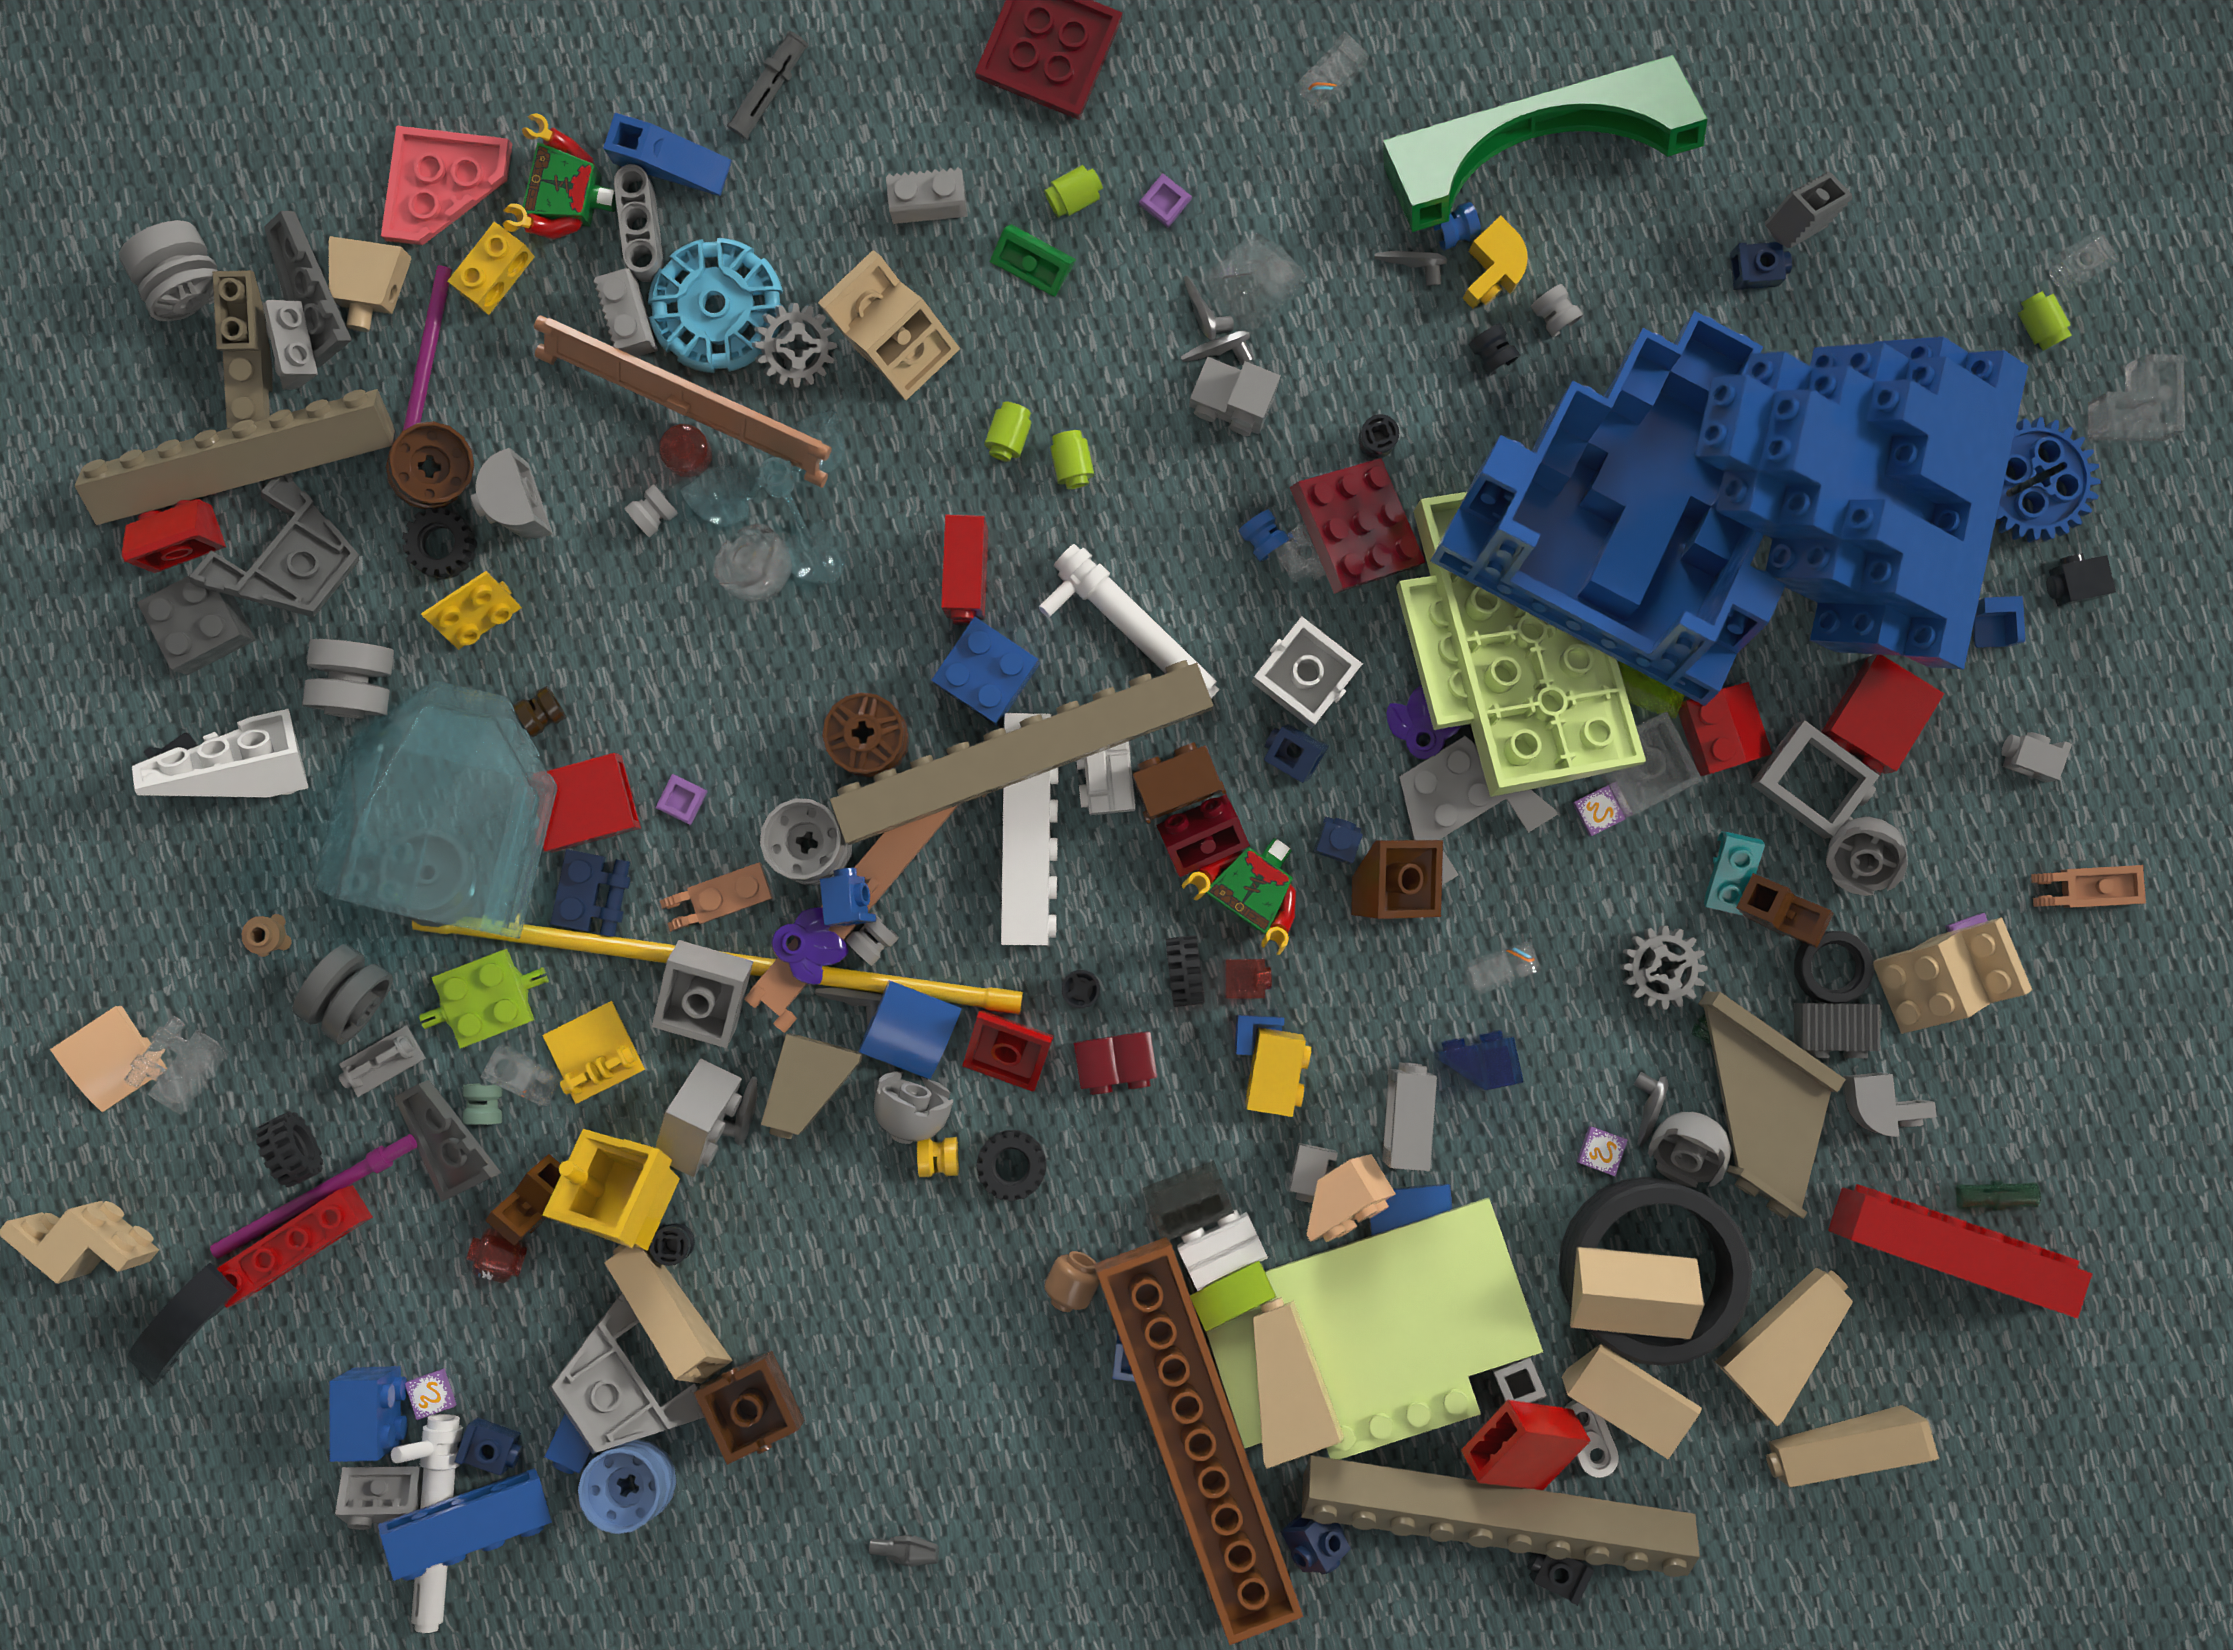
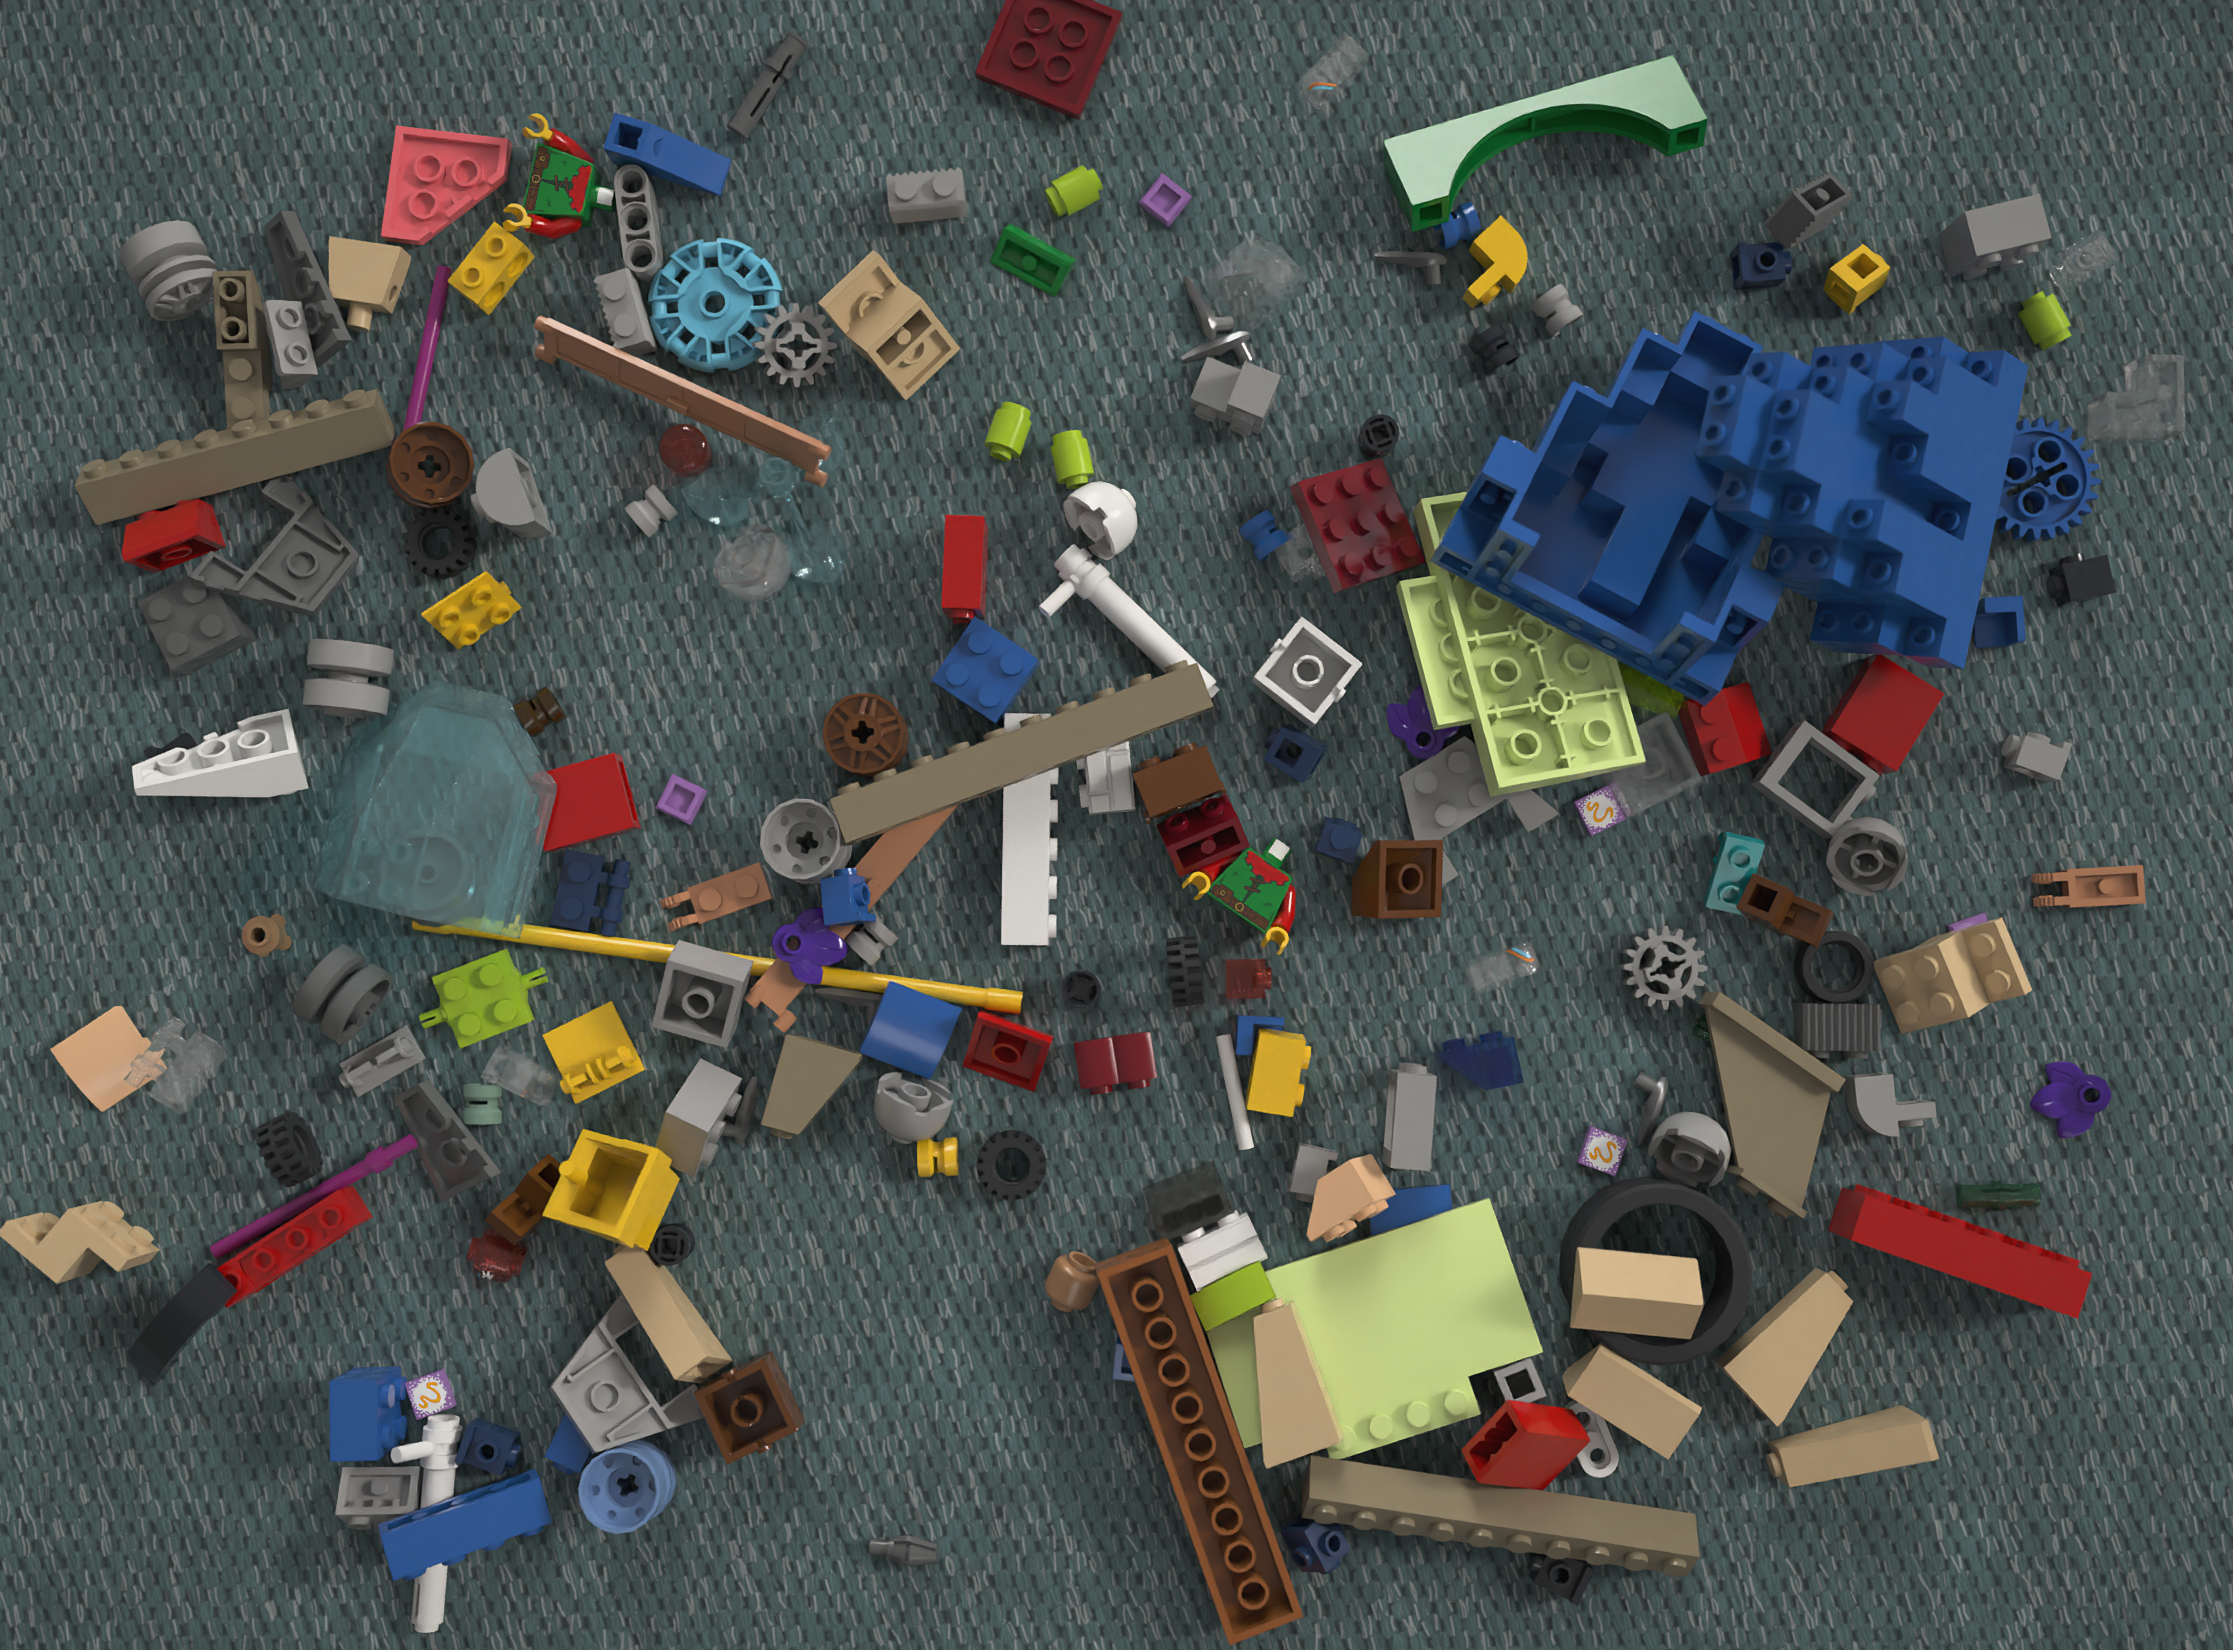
(1104, 513): none -> white cylinder
(1234, 1092): none -> white bar
(1856, 278): none -> yellow brick
(1995, 237): none -> light grey brick
(2065, 1098): none -> dark purple plate

